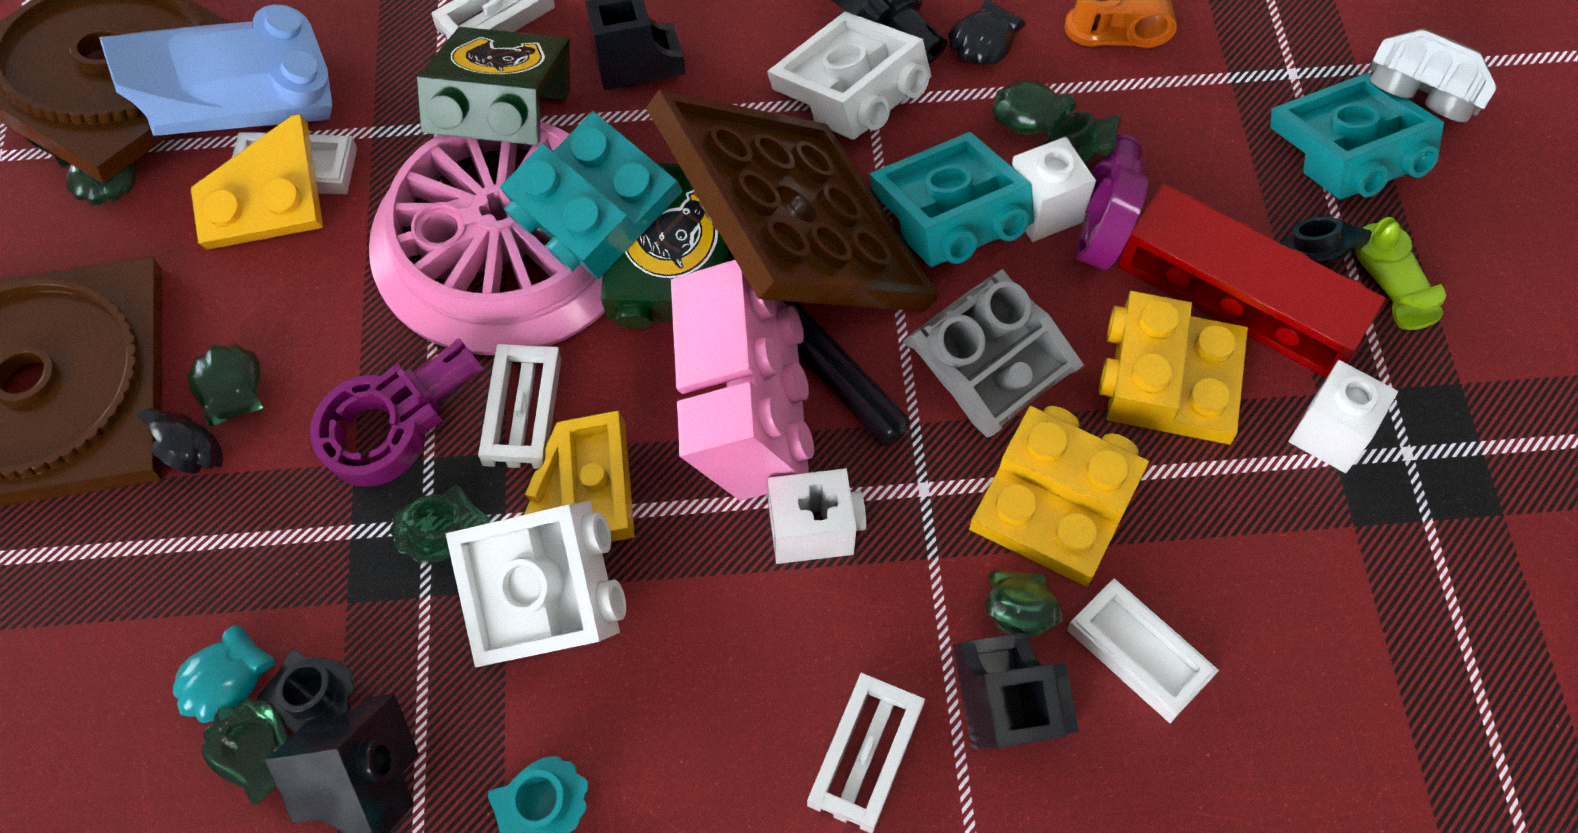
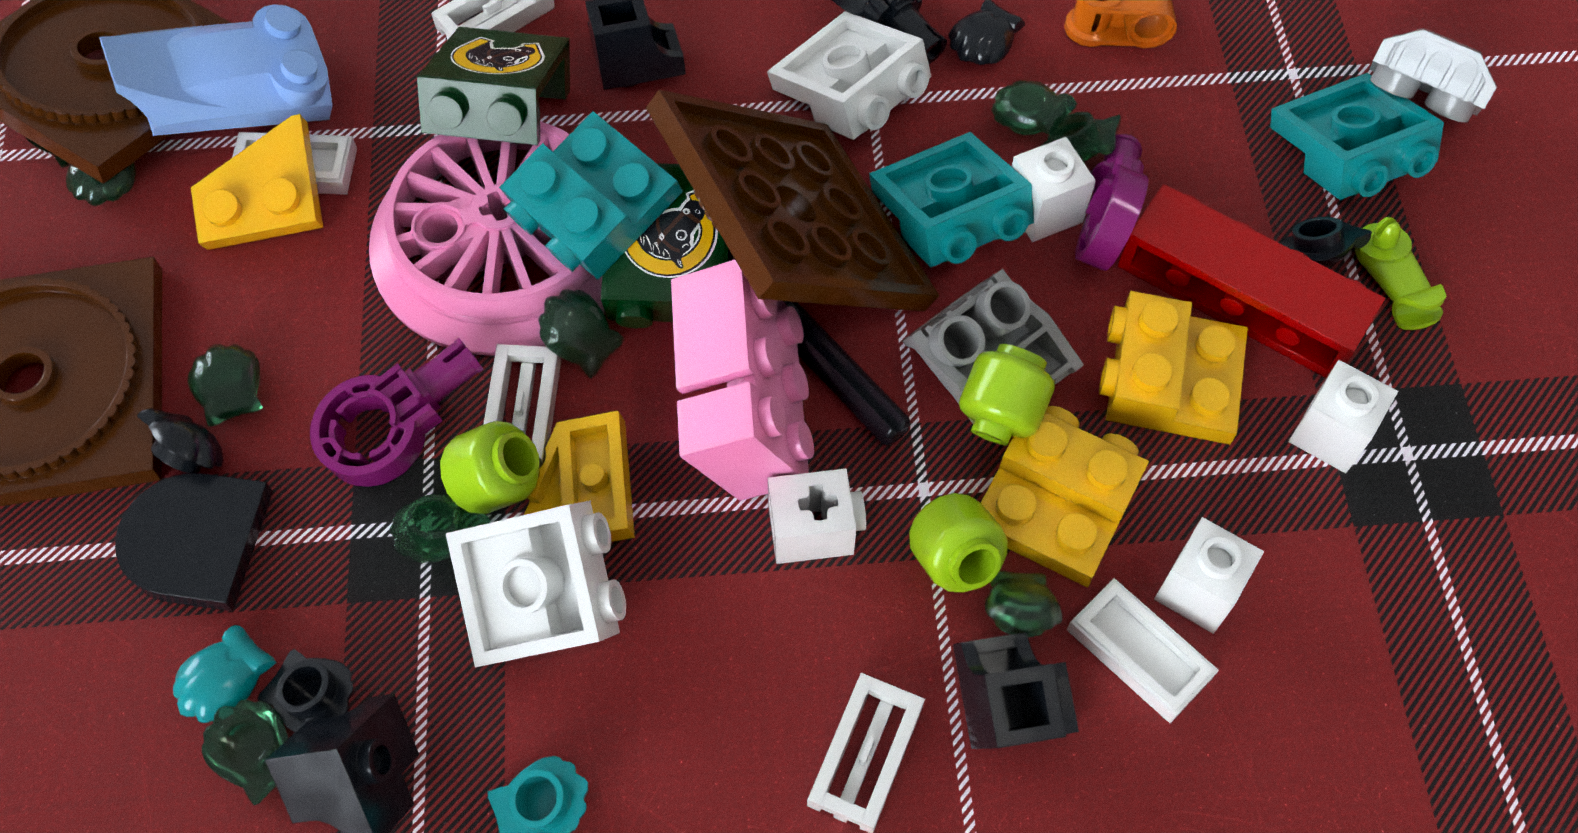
(192, 538): none -> black tile
(490, 467): none -> lime head
(578, 330): none -> clear green animal
(958, 543): none -> lime head
(1007, 394): none -> lime head
(1209, 575): none -> white brick

